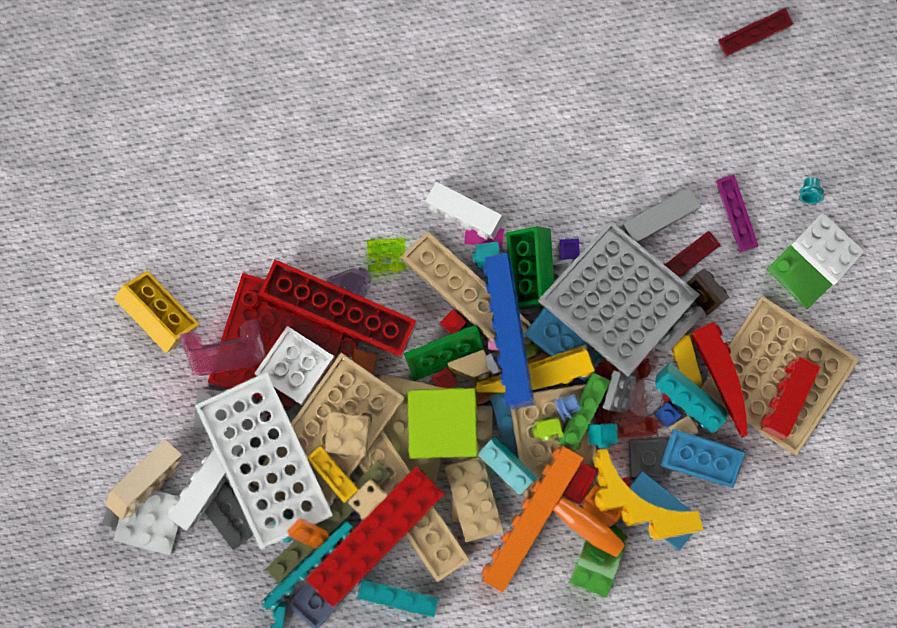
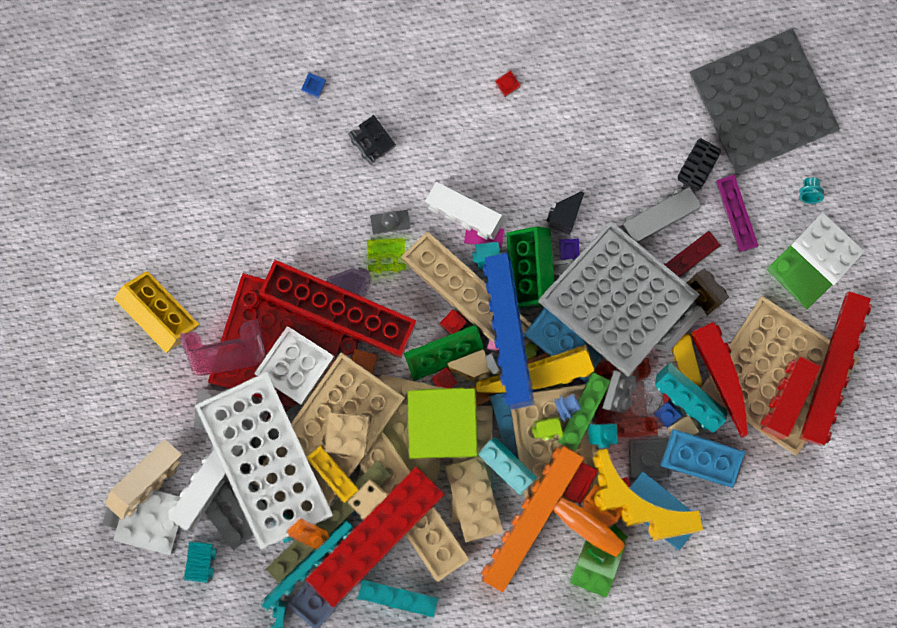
(199, 562): none -> teal brick
(313, 85): none -> blue plate
(377, 137): none -> black plate
(390, 222): none -> dark grey tile
(507, 84): none -> red plate
(565, 213): none -> black slope
(699, 164): none -> black tyre
(755, 32): dark red plate -> none
(764, 101): none -> dark grey plate
(835, 369): none -> red brick

